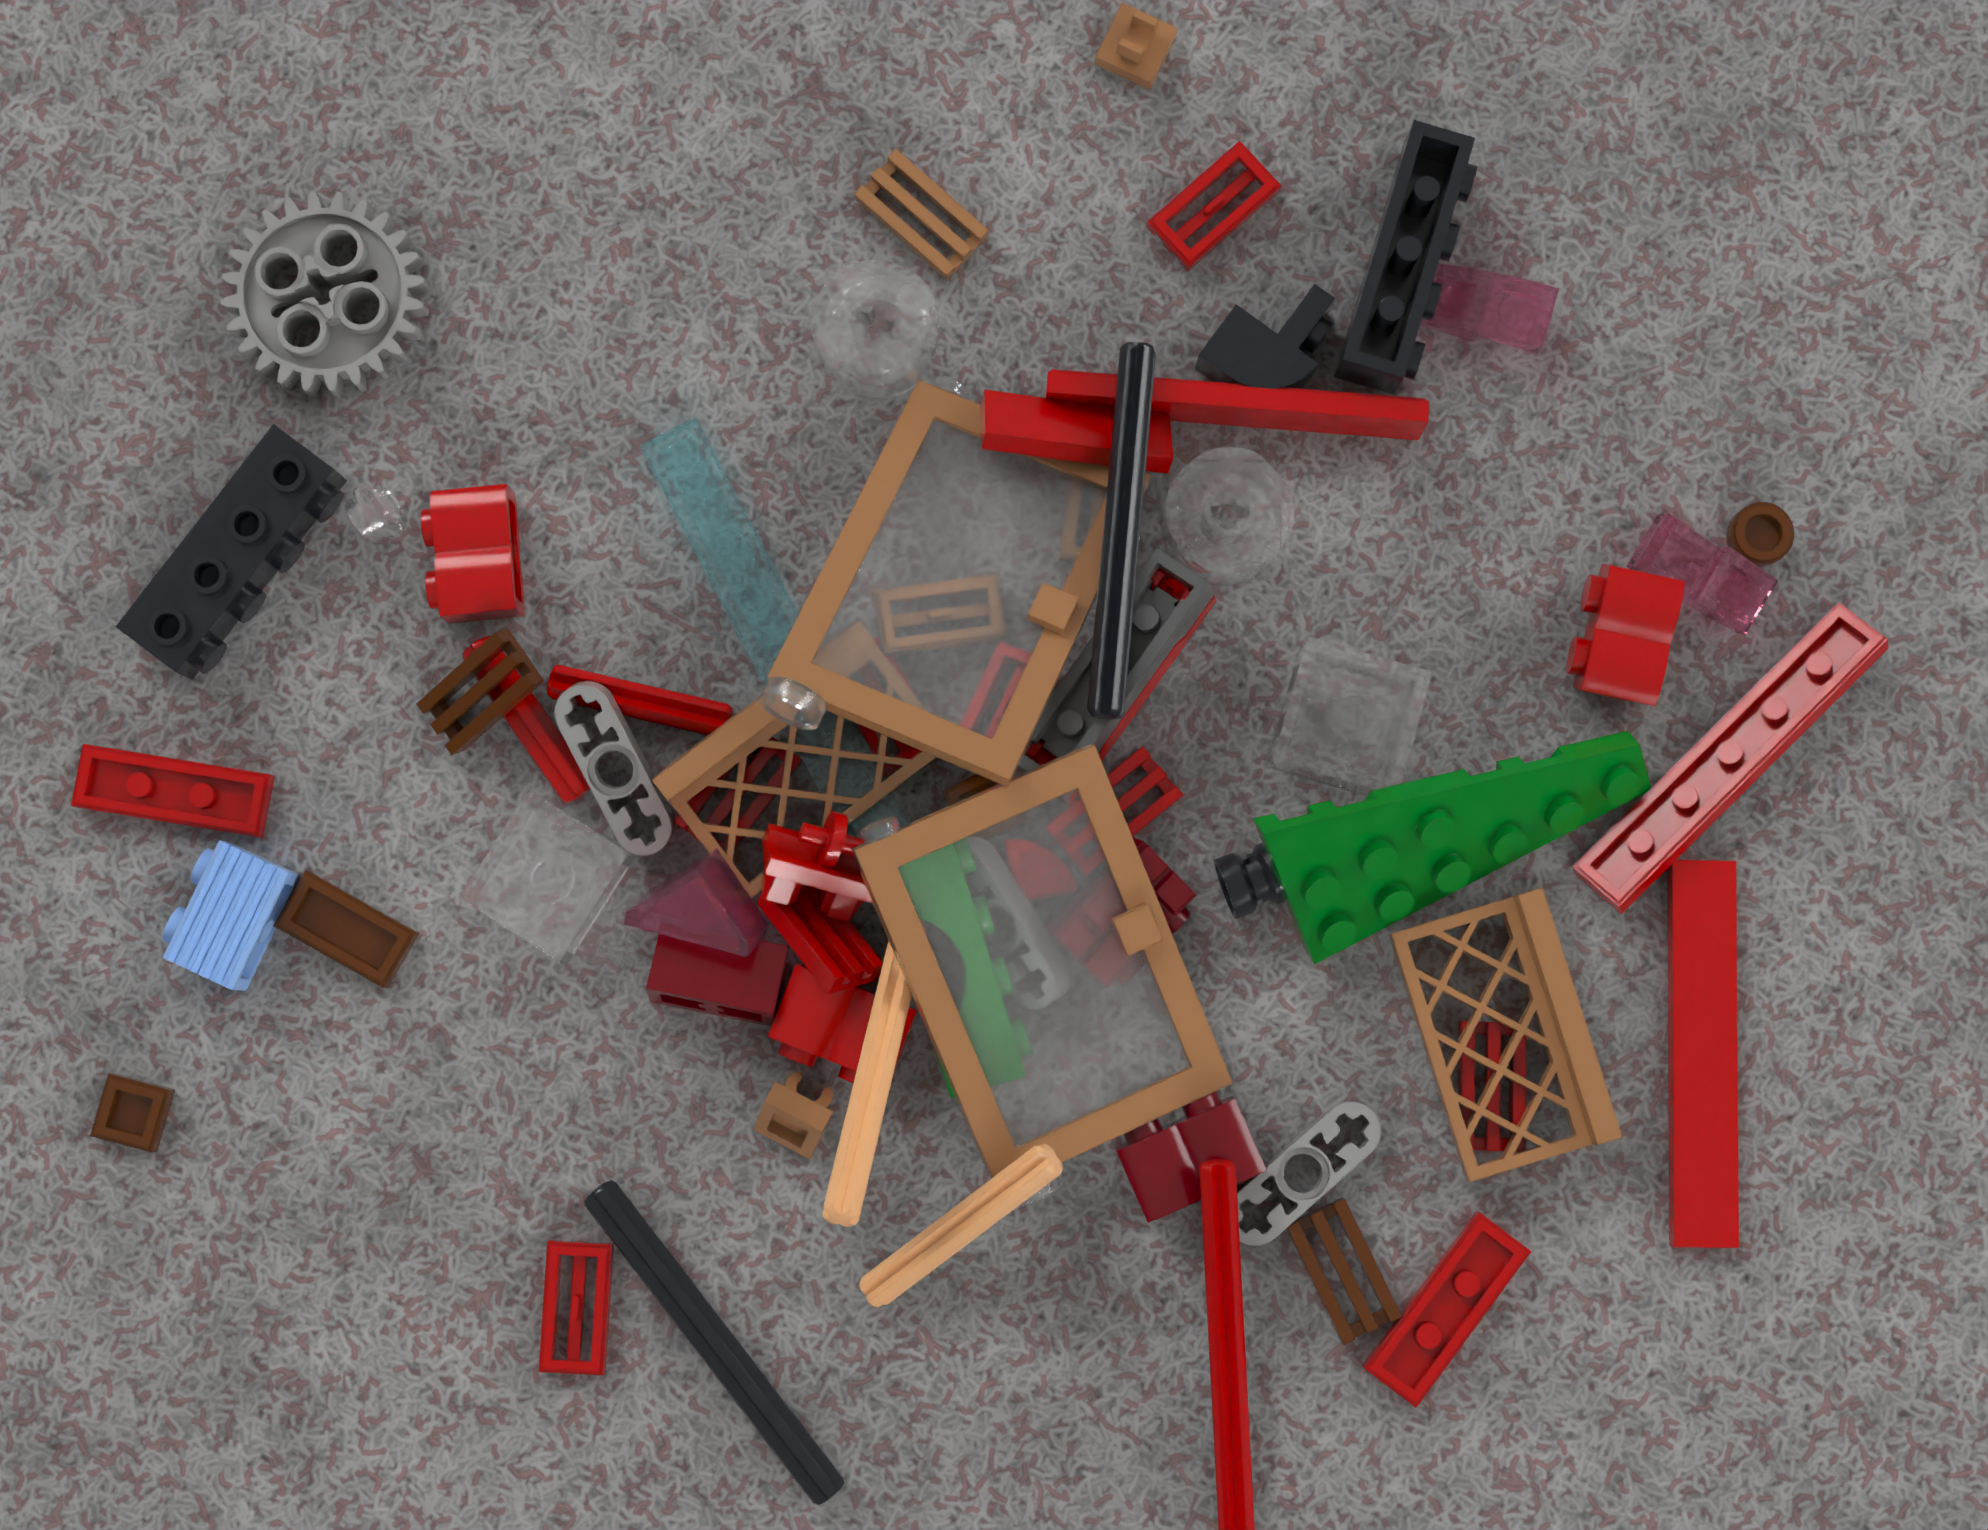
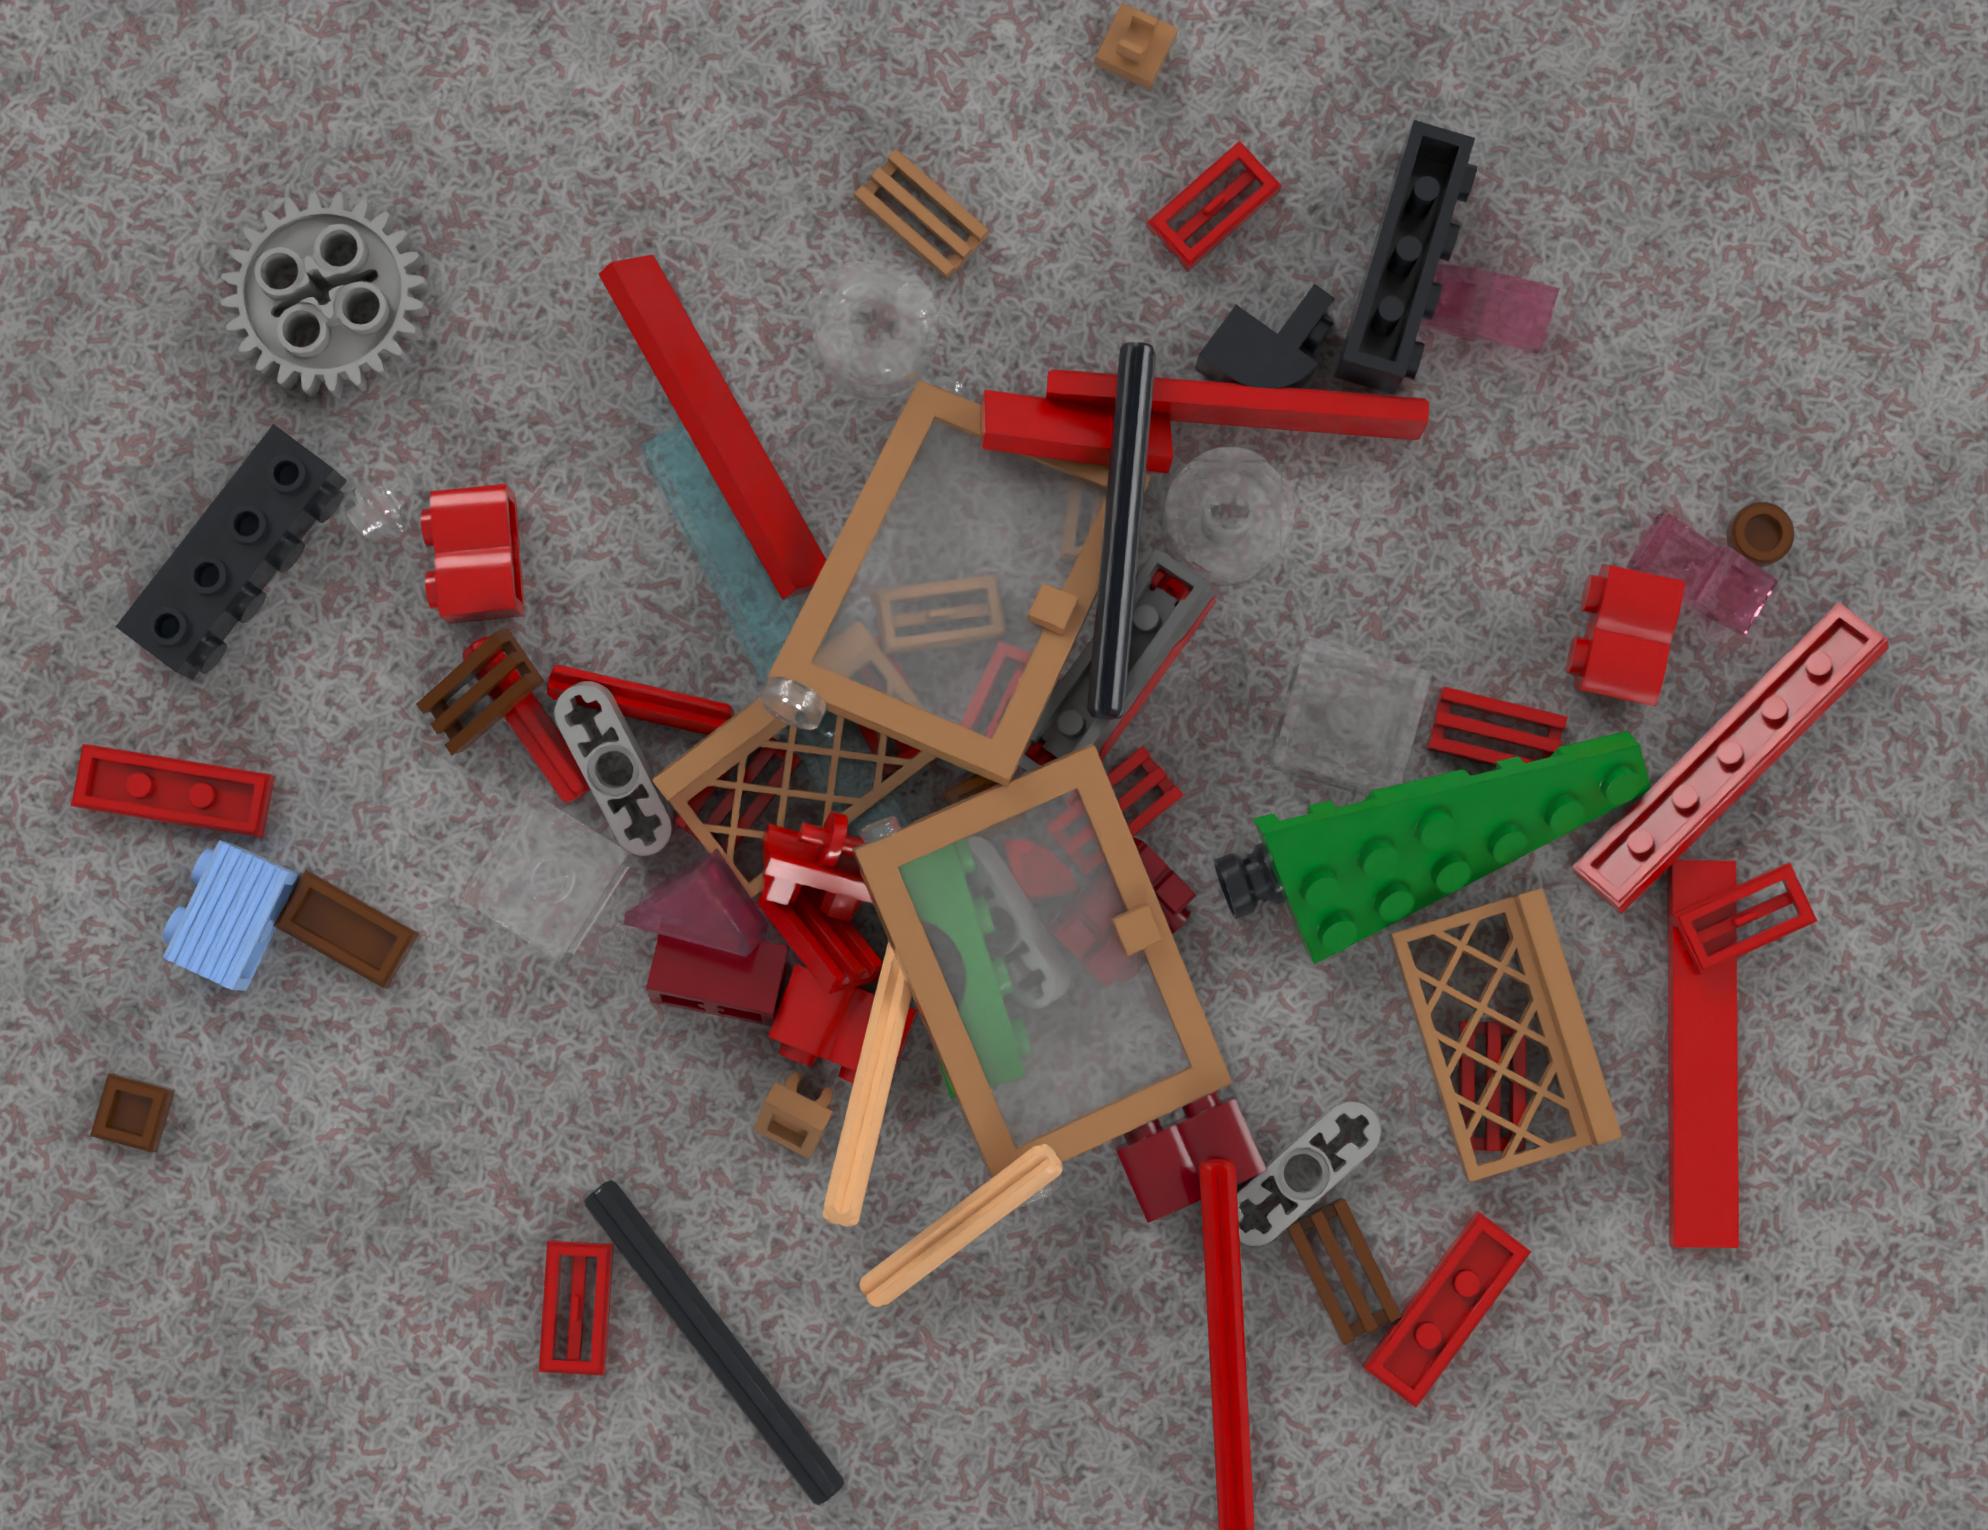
(715, 423): none -> red tile
(1443, 719): none -> red tile
(1693, 940): none -> red tile

